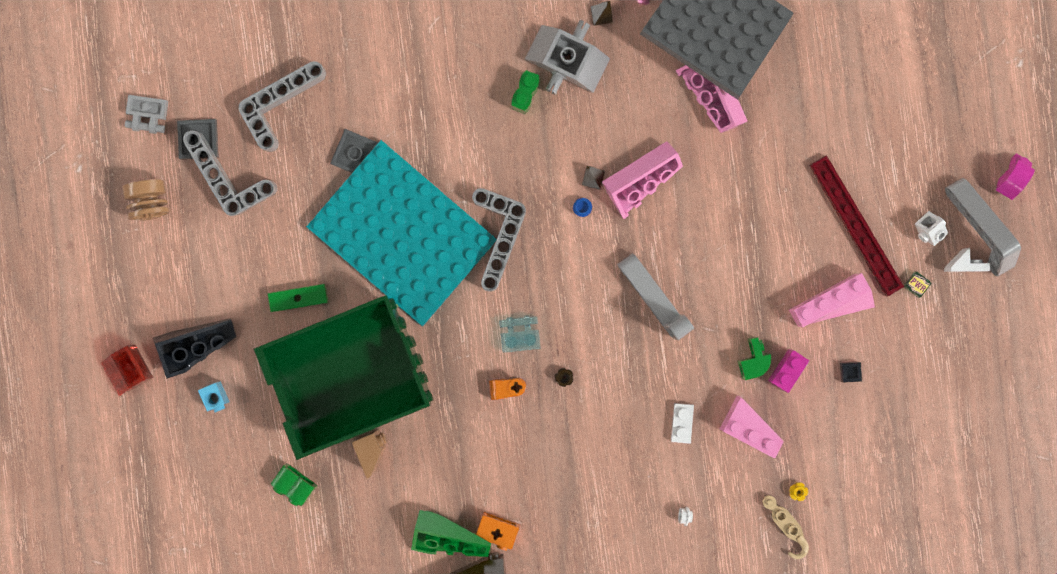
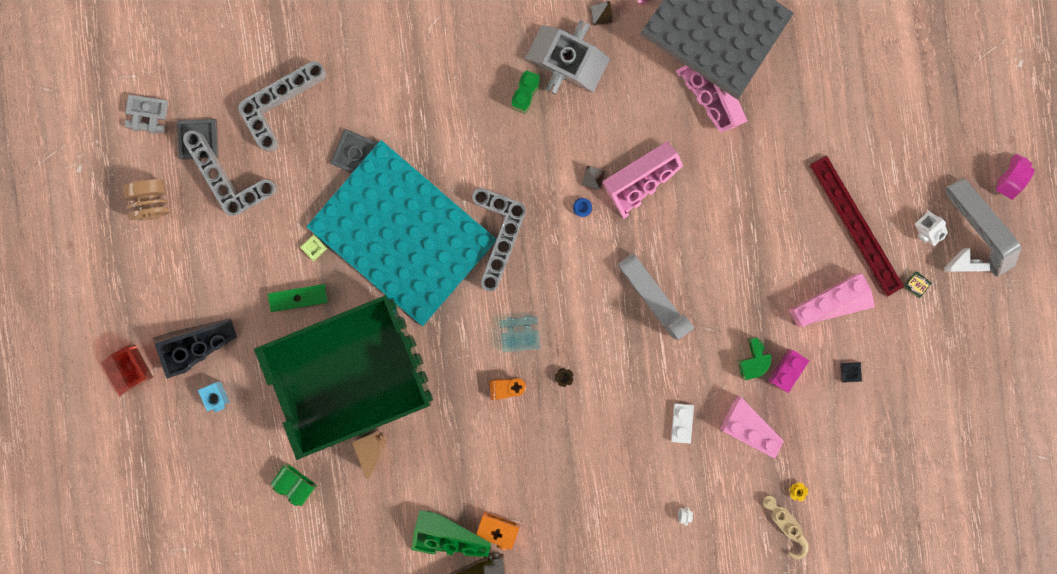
(314, 247): none -> yellowish green tile

